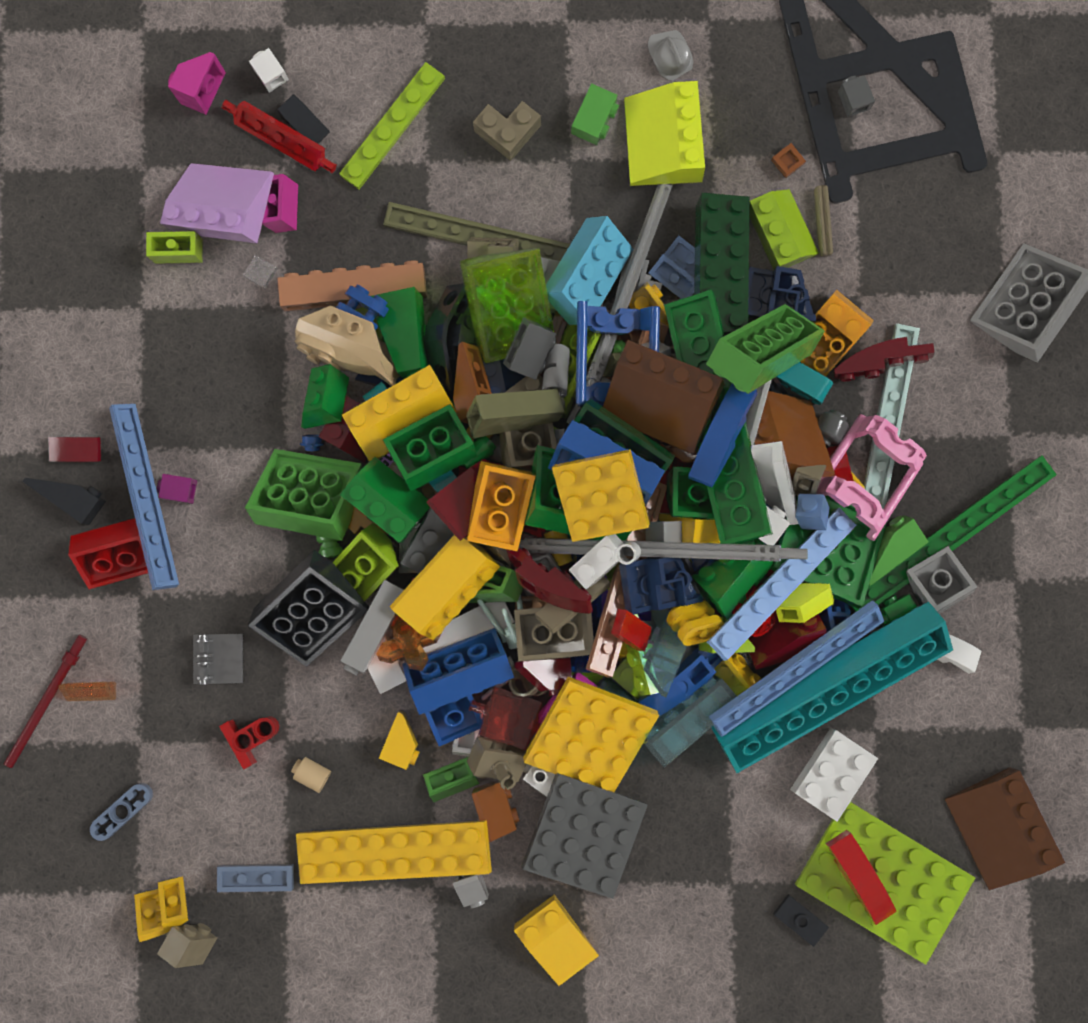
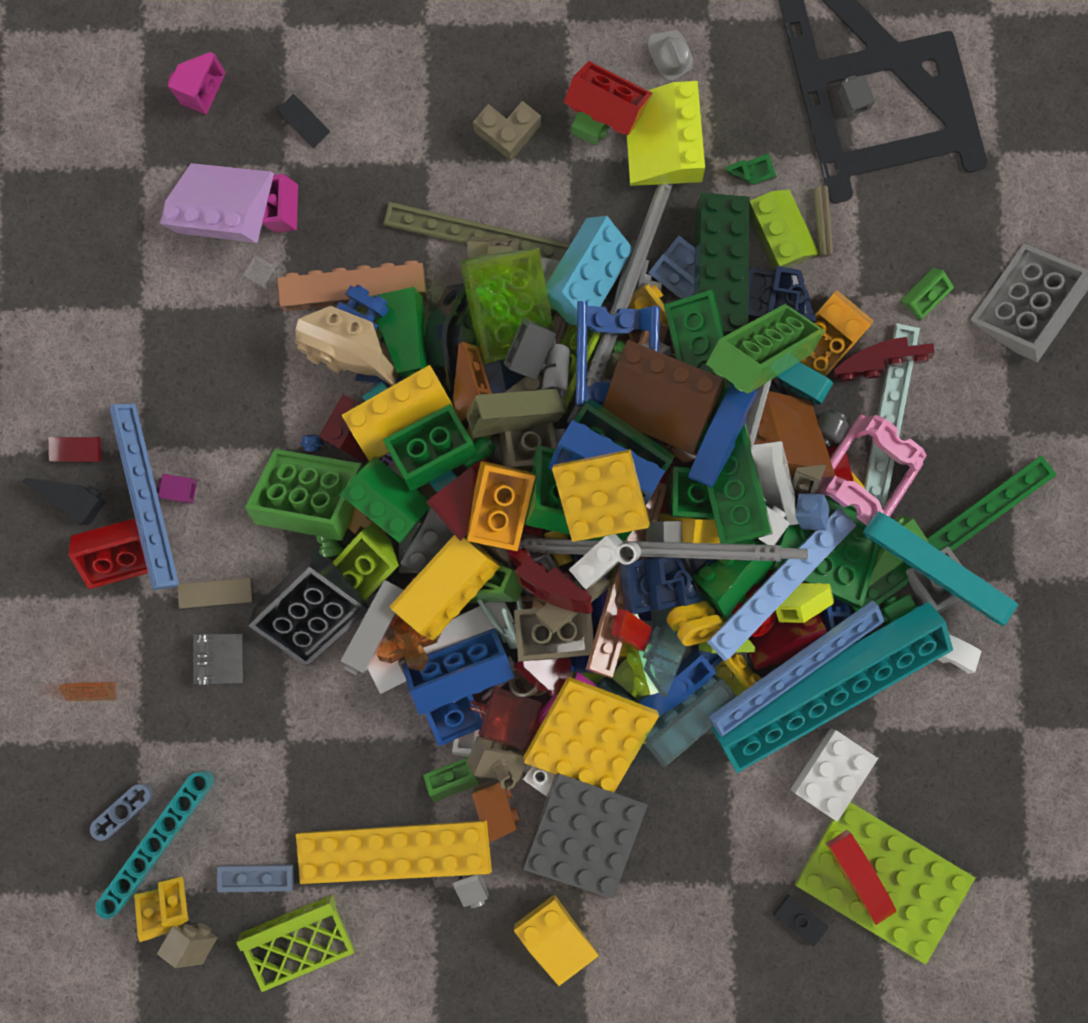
(69, 659): dark red bar -> none
(145, 850): none -> teal beam
(174, 247): lime brick -> none
(215, 593): none -> dark tan tile
(255, 735): red tile -> none
(268, 69): white brick -> none
(279, 135): red plate -> none
(282, 927): none -> lime fence
(310, 774): tan brick -> none
(324, 396): green slope -> none
(392, 125): lime plate -> none
(400, 743): yellow slope -> none
(607, 98): none -> red slope
(753, 171): none -> green slope
(788, 160): dark orange plate -> none
(927, 293): none -> bright green slope
(940, 568): none -> teal beam
(1004, 829): reddish brown slope -> none

